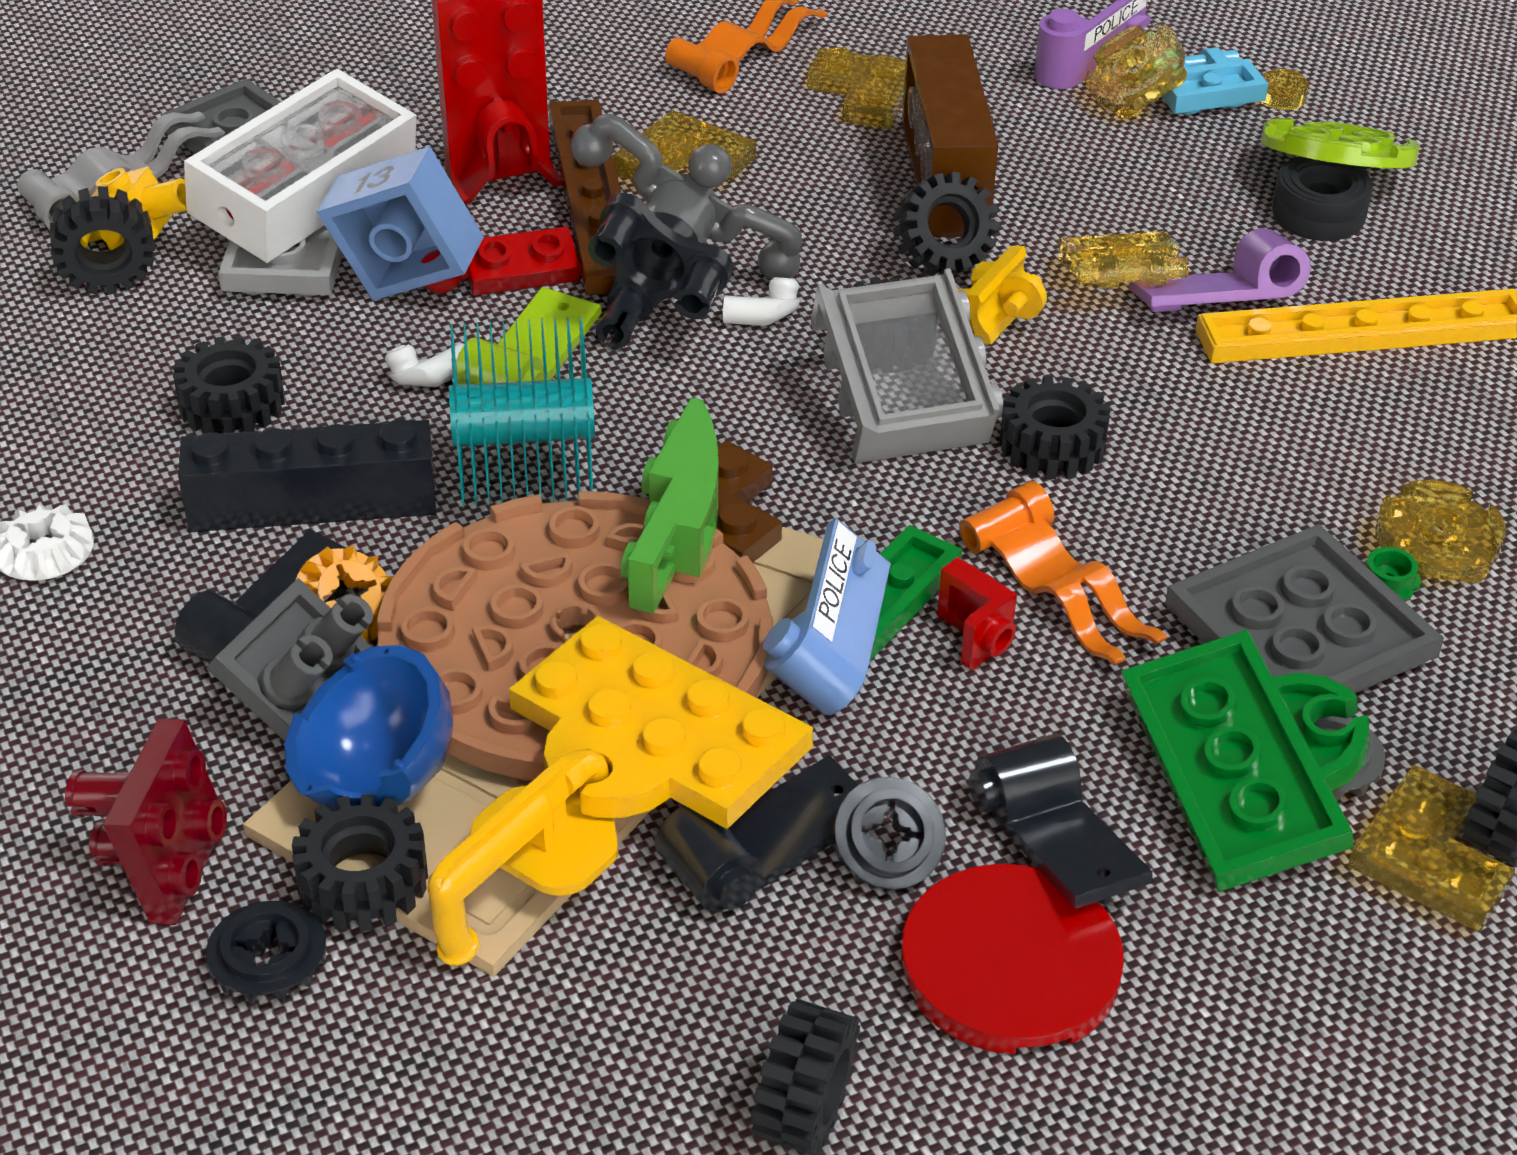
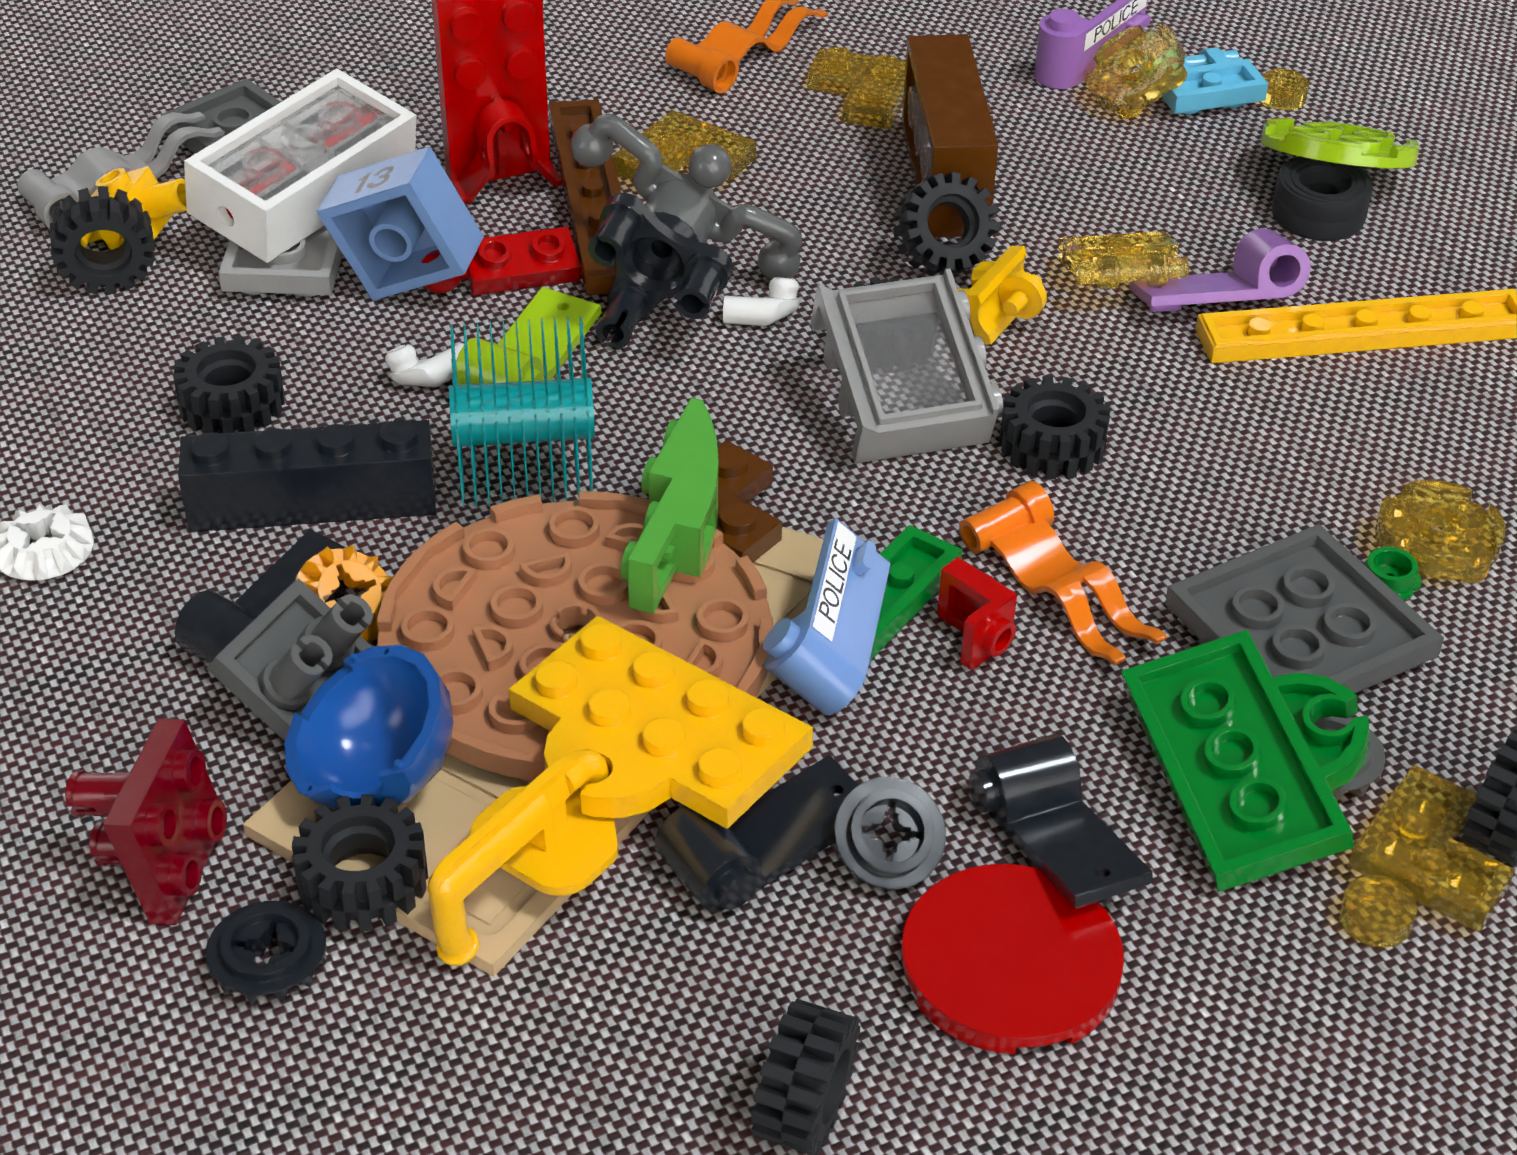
(1378, 911): none -> clear yellow tile

